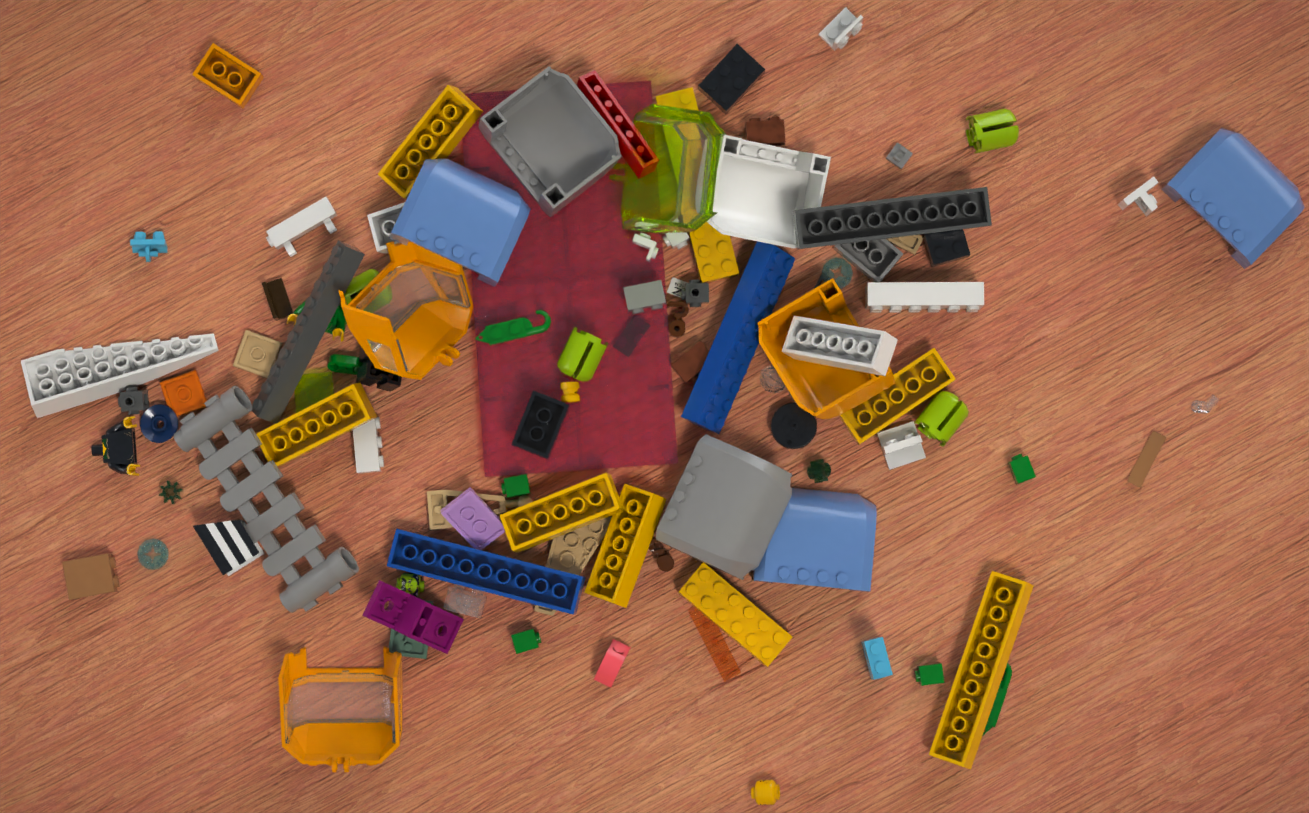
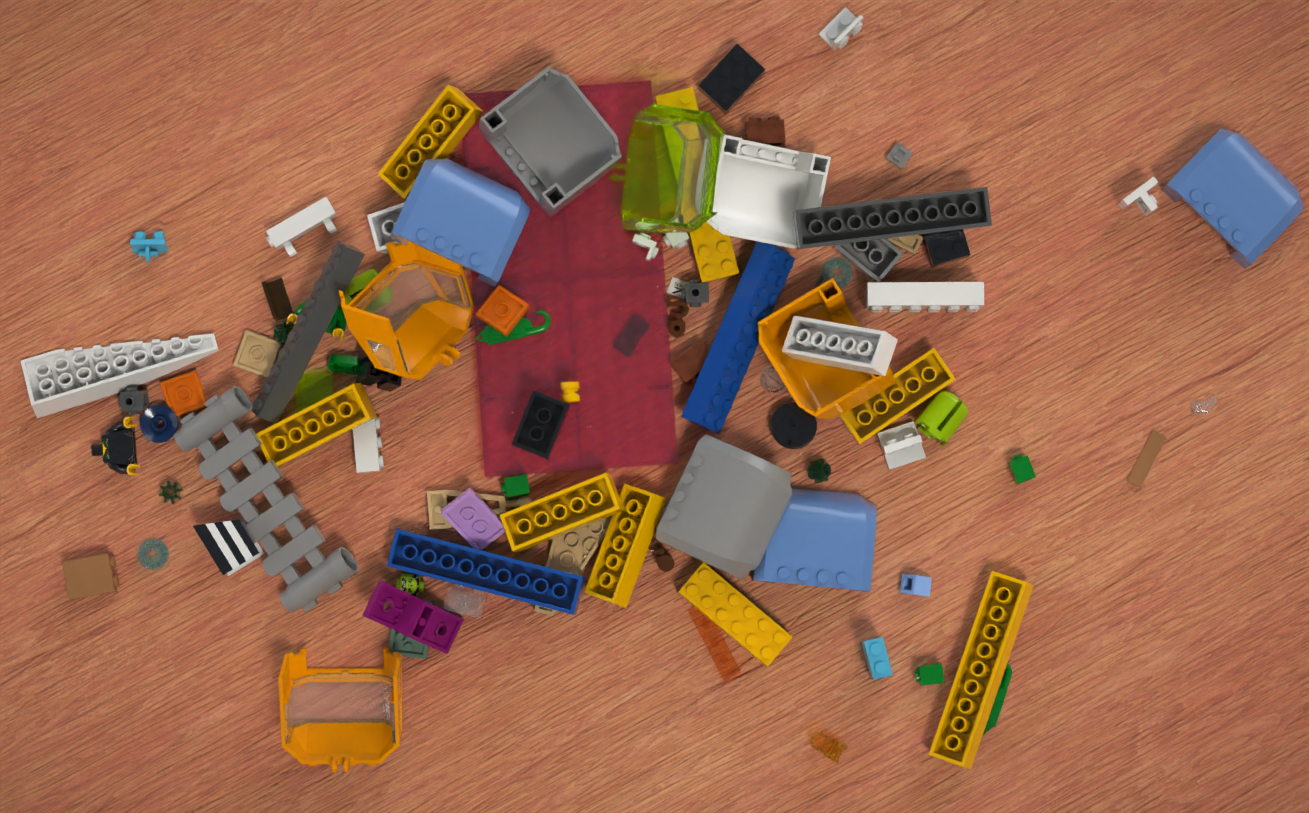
(228, 75): light orange brick -> none
(282, 331): none -> clear green gear
(502, 310): none -> orange tile
(526, 641): green brick -> none
(581, 355): lime cylinder -> none
(612, 663): coral brick -> none
(631, 143): red brick -> none
(644, 296): light grey brick -> none
(765, 792): yellow head -> none
(828, 746): none -> clear yellow piece
(915, 585): none -> light blue brick
(995, 139): lime cylinder -> none

